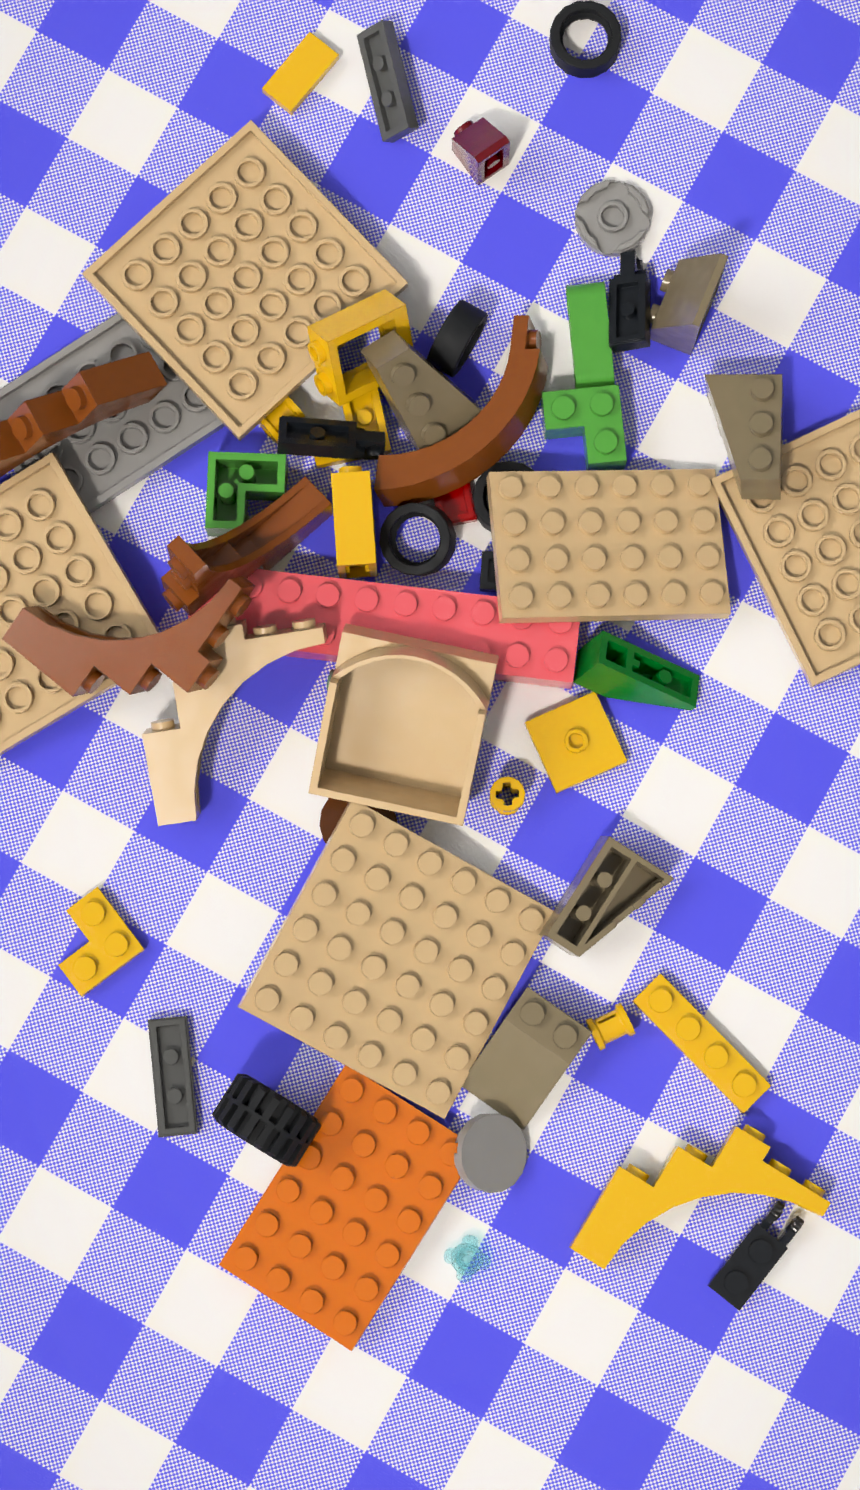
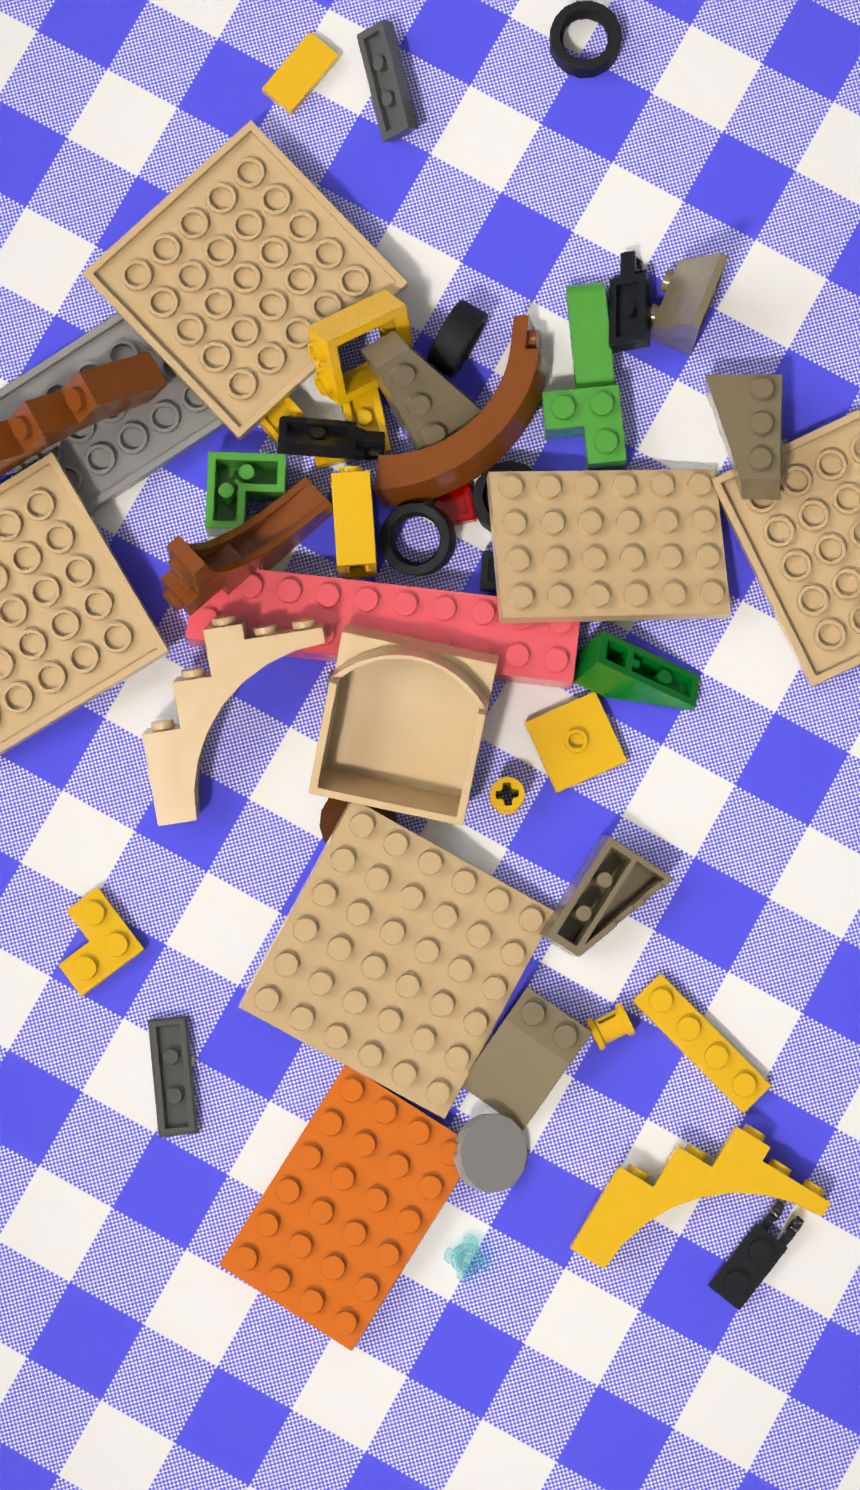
(181, 652): arch -> none
(266, 1120): black tyre -> none
(481, 149): dark red slope -> none
(612, 218): light grey tile -> none

